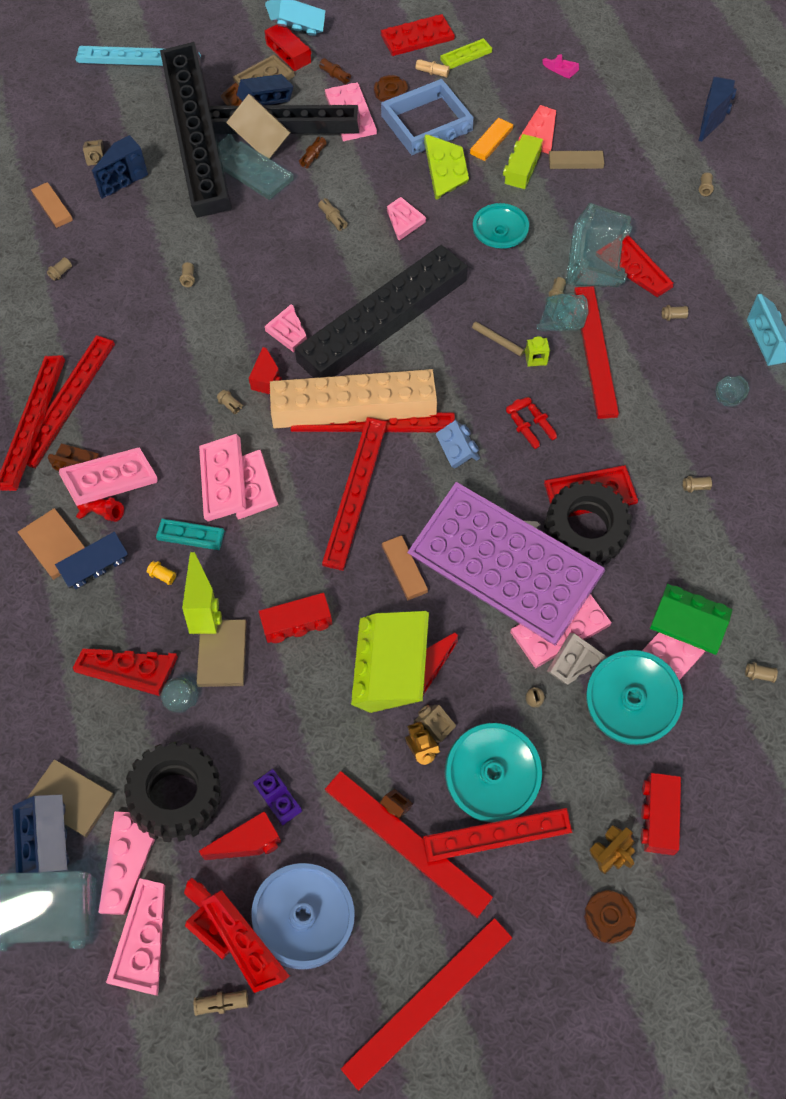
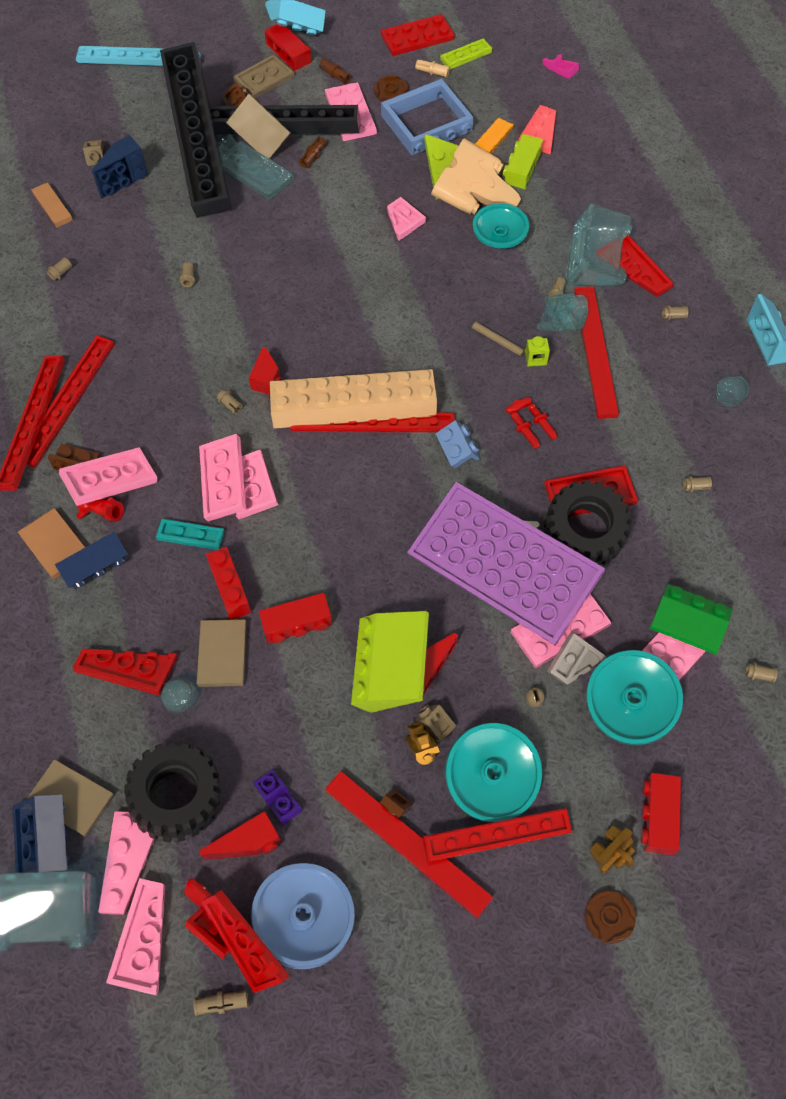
(160, 572): yellow pin -> none
(199, 602): lime slope -> none
(228, 583): none -> red brick
(266, 89): dark blue brick -> none
(287, 329): bright pink wing -> none
(332, 214): dark tan pin -> none
(354, 494): red tile -> none
(381, 314): black brick -> none
(404, 568): medium nougat tile -> none
(425, 1004): red tile -> none
(473, 180): none -> tan rock
(576, 159): dark tan tile -> none
(706, 186): dark tan pin -> none
(717, 105): dark blue slope -> none

